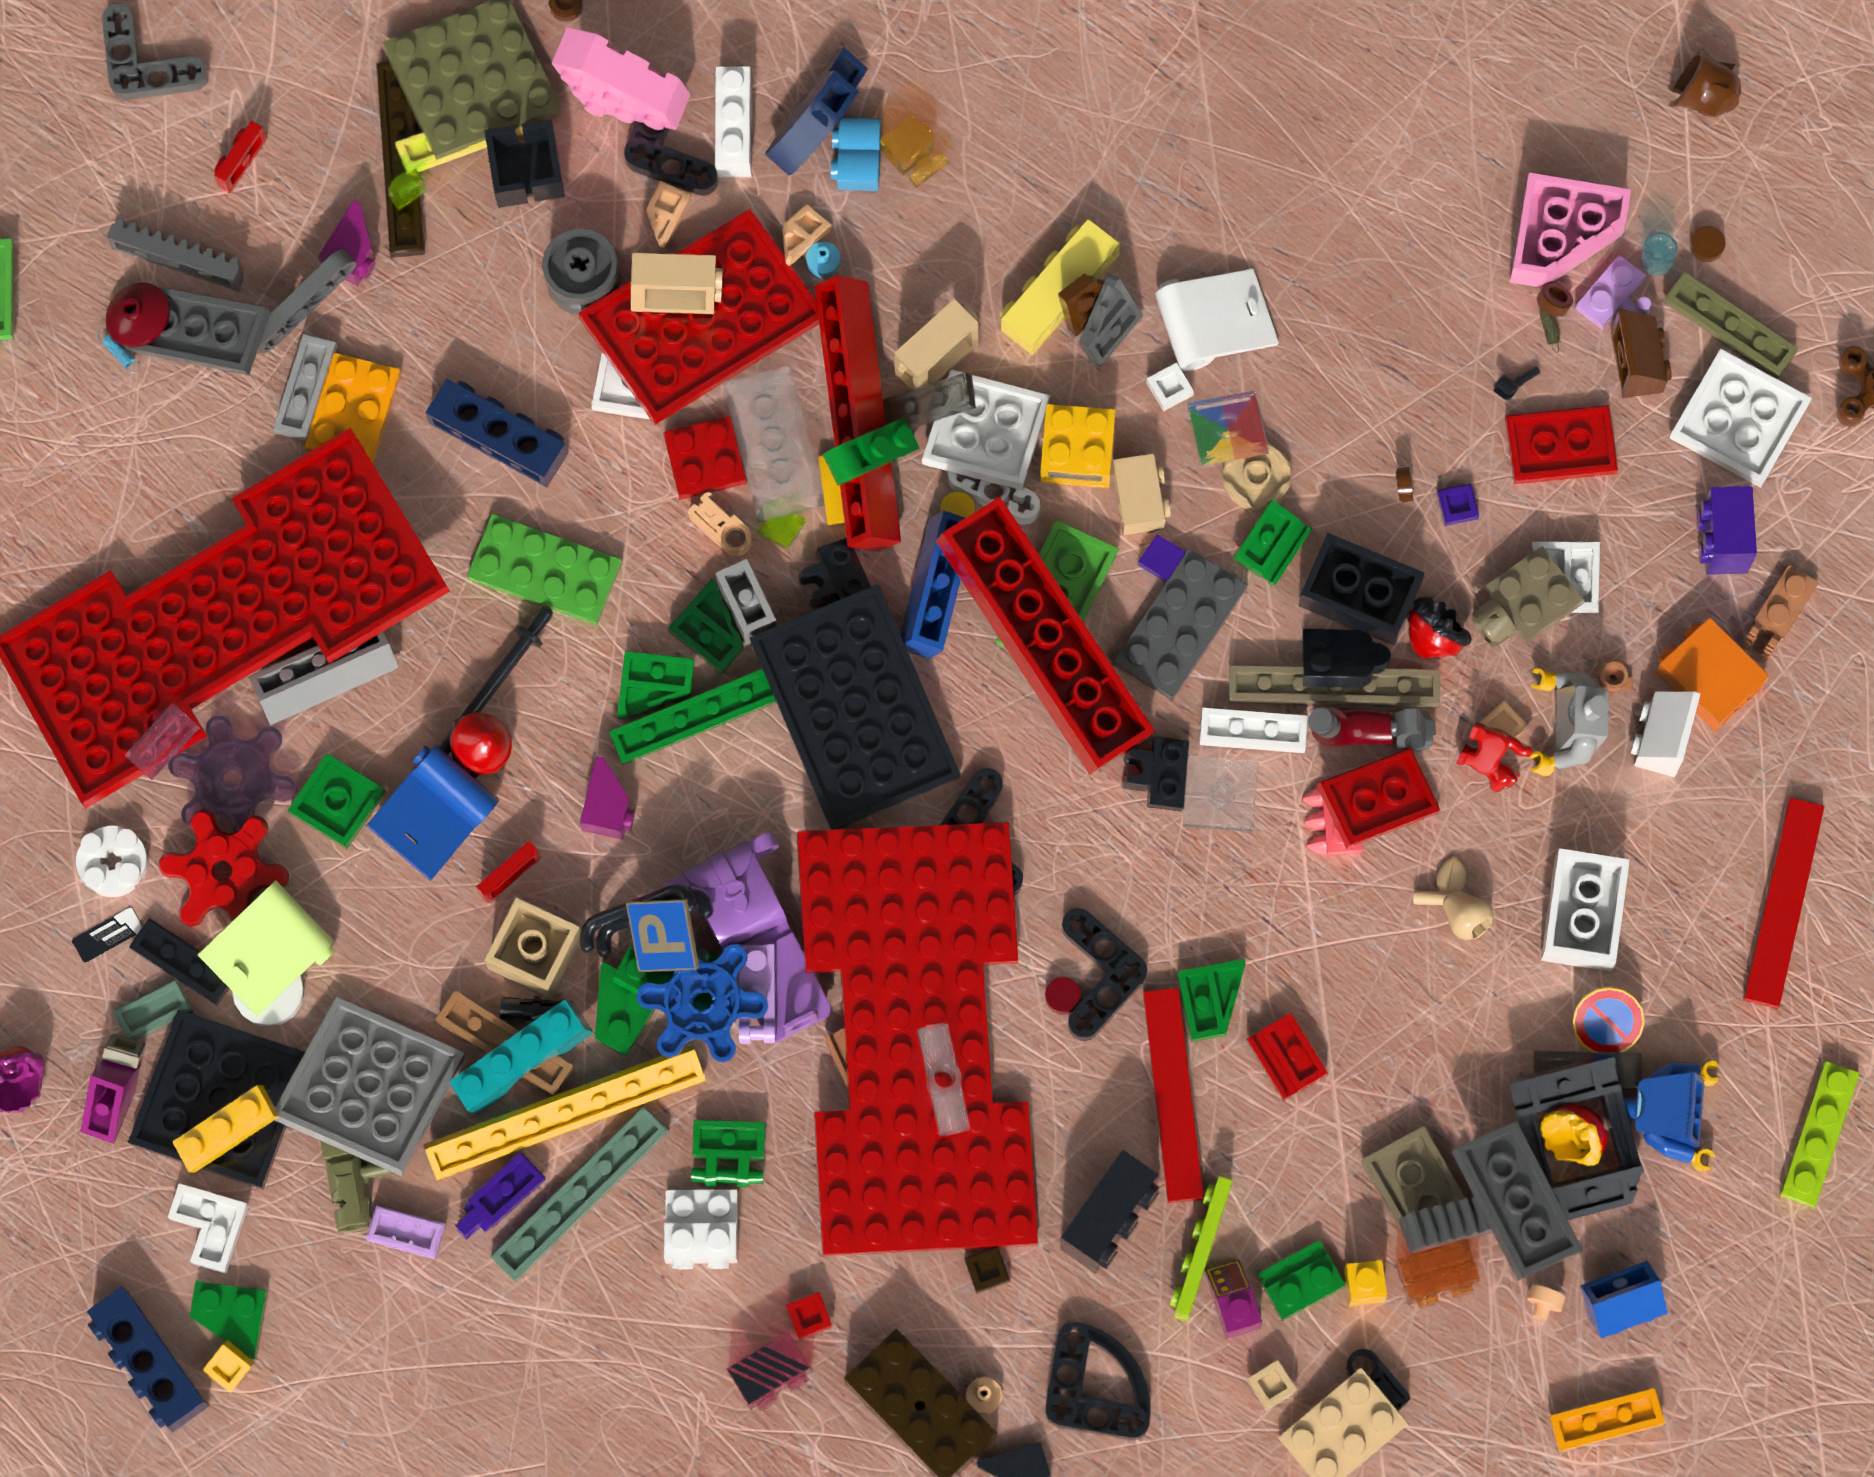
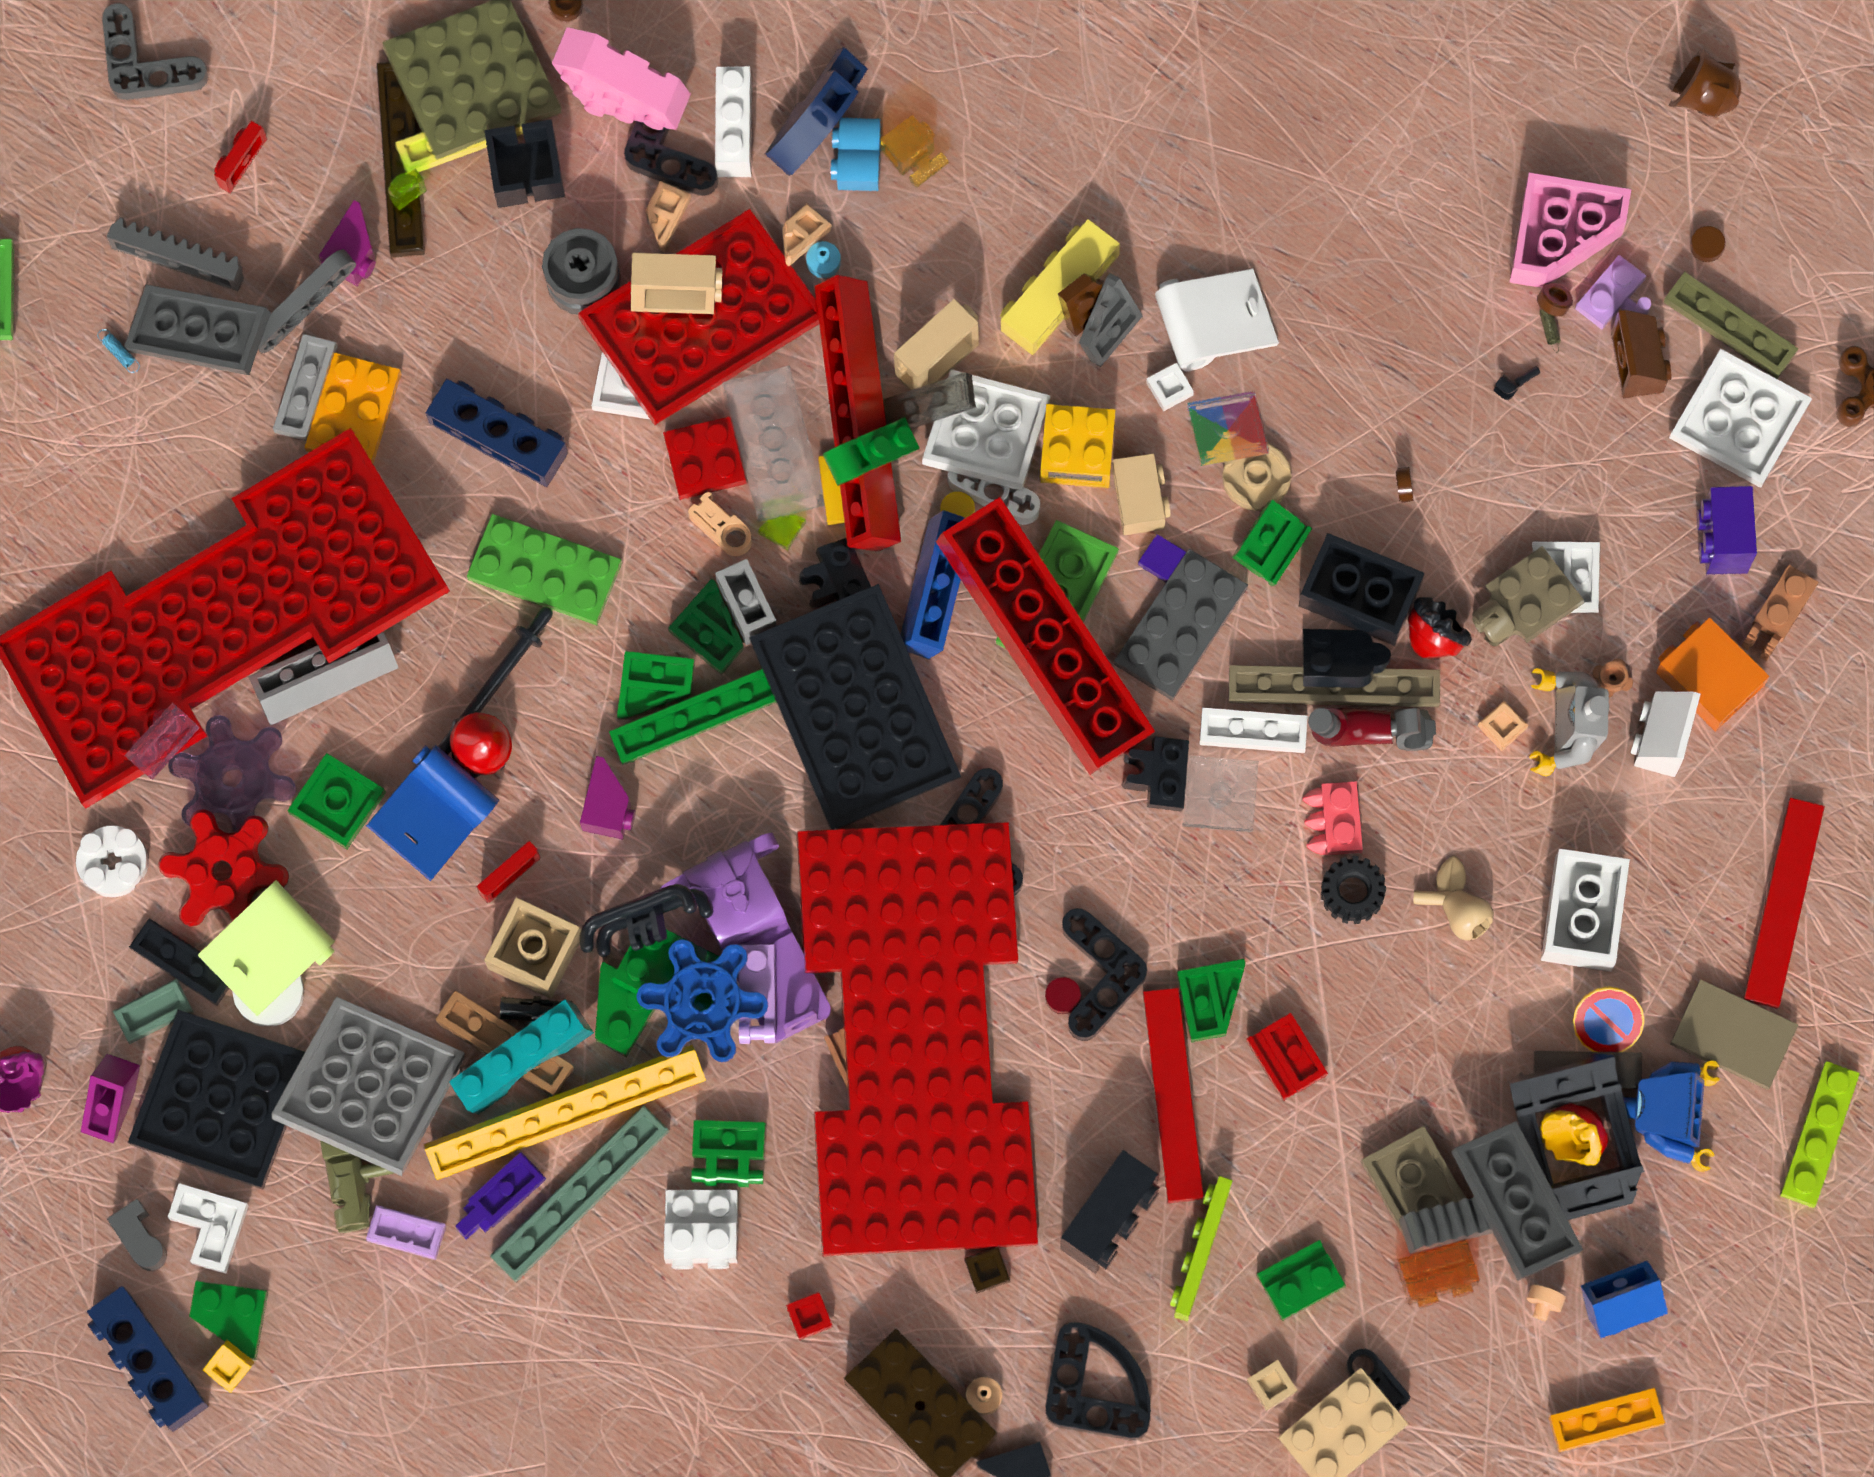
(107, 935): sticker -> none
(123, 1051): dark tan tile -> none
(139, 1243): none -> dark grey leg
(145, 322): dark red dish -> none
(226, 1128): yellow plate -> none
(662, 935): blue piece -> none
(769, 1372): brick -> none
(939, 1057): clear piece -> none
(1233, 1299): magenta slope -> none
(1353, 869): none -> black tyre
(1365, 1283): yellow brick -> none
(1378, 798): red tile -> none
(1457, 504): dark purple tile -> none
(1486, 758): animal -> none
(1561, 444): red tile -> none
(1661, 247): clear light blue wheel -> none
(1734, 1034): none -> dark tan tile

